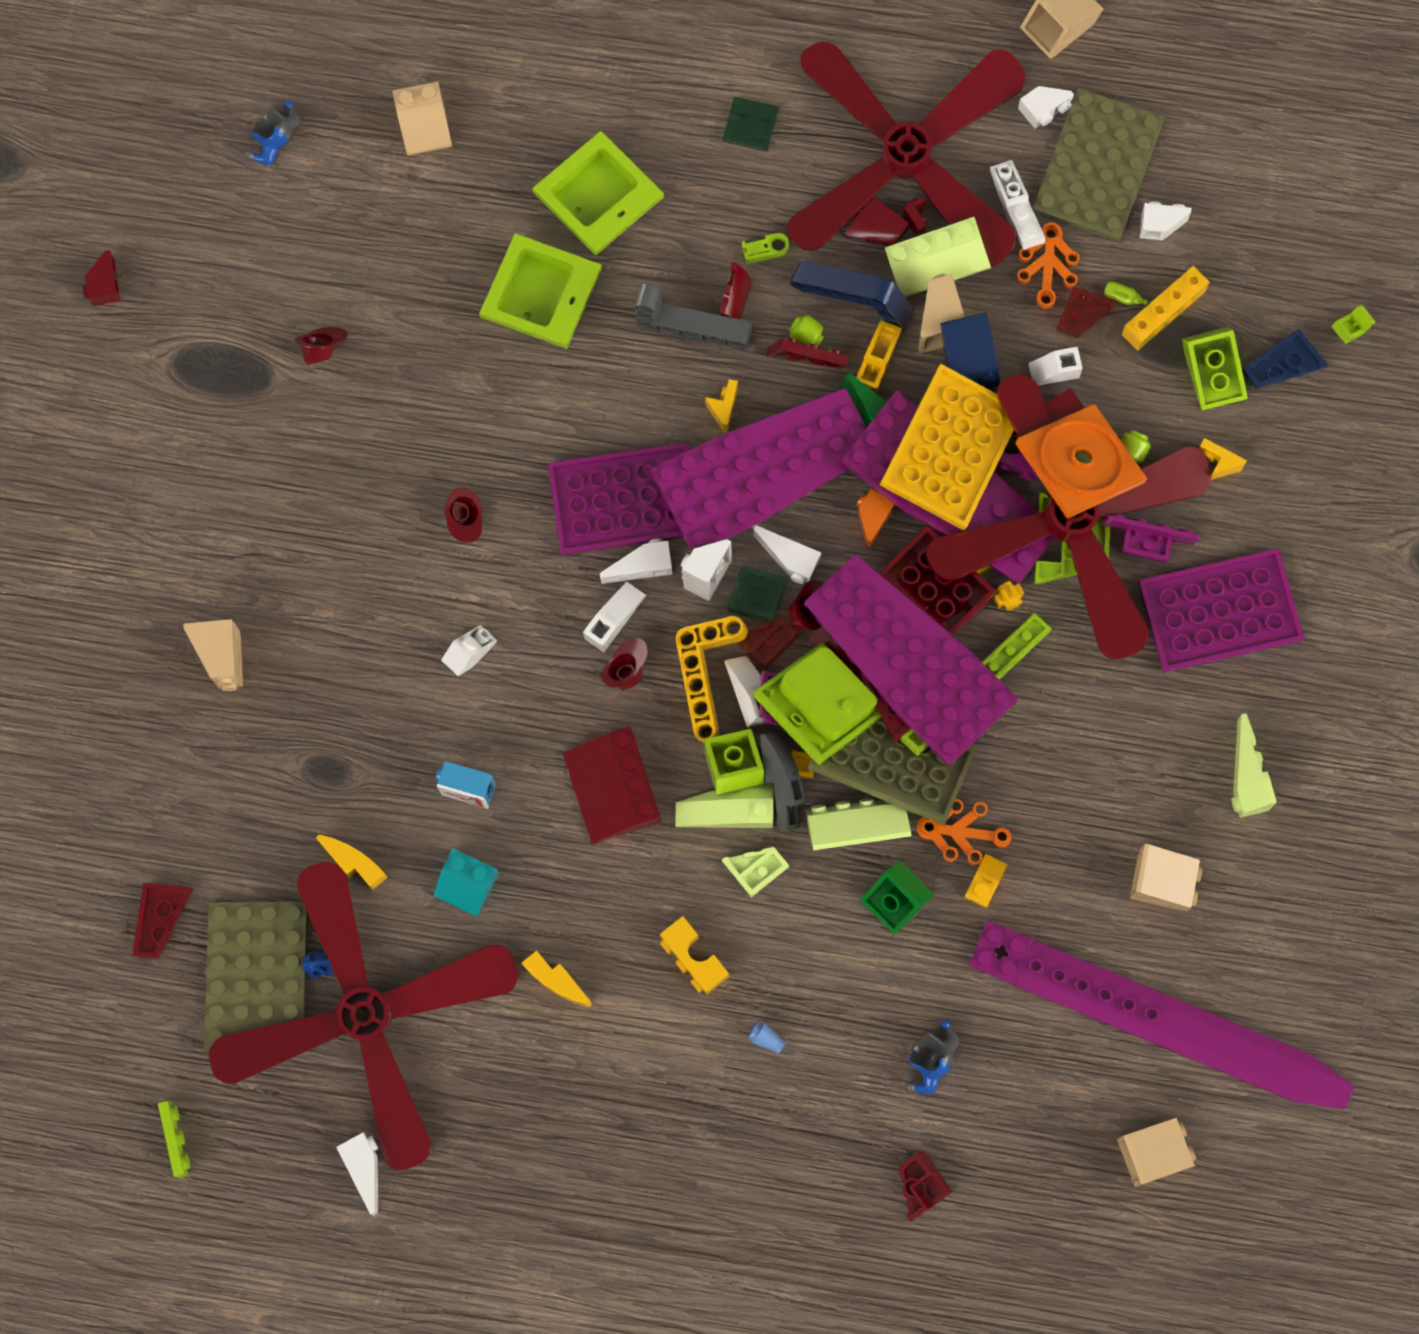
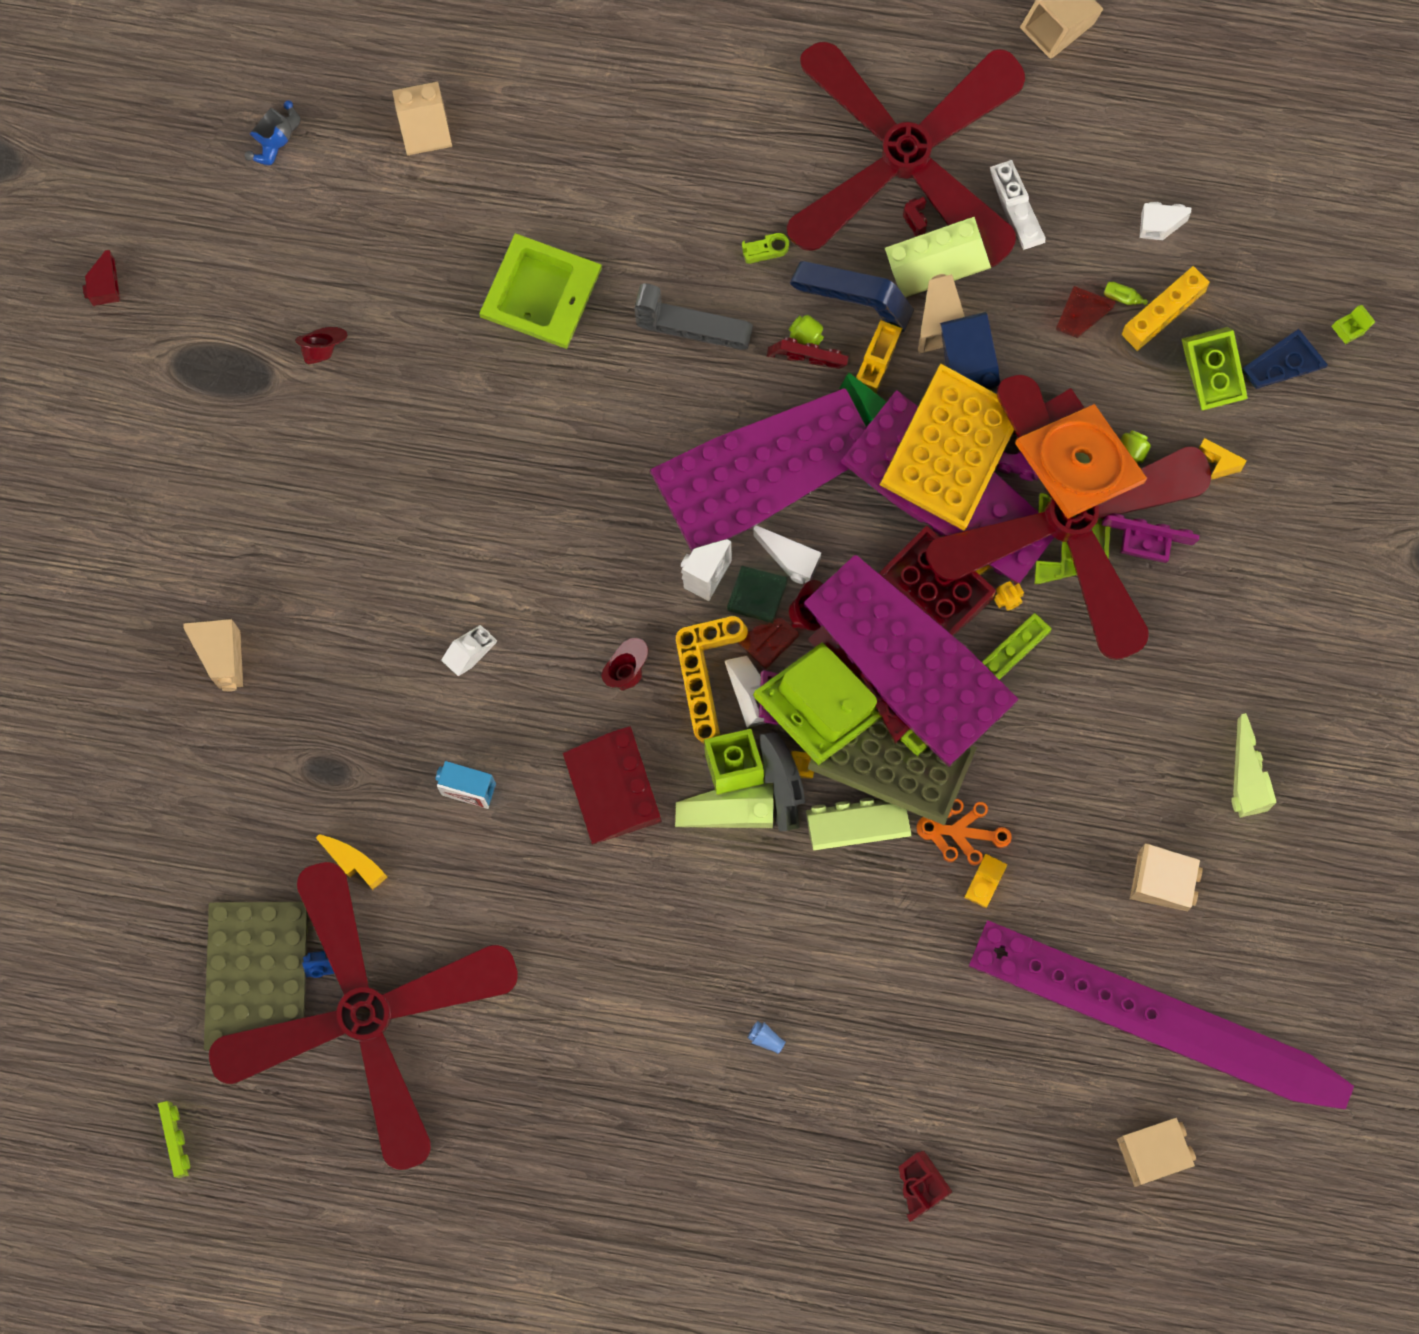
(157, 917): dark red wing -> none
(362, 1165): white slope -> none
(463, 515): dark red piece -> none
(465, 882): teal slope -> none
(555, 979): yellow slope -> none
(595, 189): lime piece -> none
(612, 500): magenta plate -> none
(613, 616): white slope -> none
(644, 562): white slope -> none
(705, 974): yellow arch -> none
(721, 409): yellow slope -> none
(736, 292): dark red slope -> none
(750, 124): clear green plate -> none
(756, 869): yellowish green wing -> none
(873, 514): orange slope -> none
(878, 224): dark red slope -> none
(897, 897): green slope -> none
(932, 1059): dark grey piece -> none
(1043, 104): white slope -> none
(1048, 262): orange plant -> none
(1056, 366): white slope -> none
(1098, 164): olive plate -> none
(1220, 610): magenta plate -> none

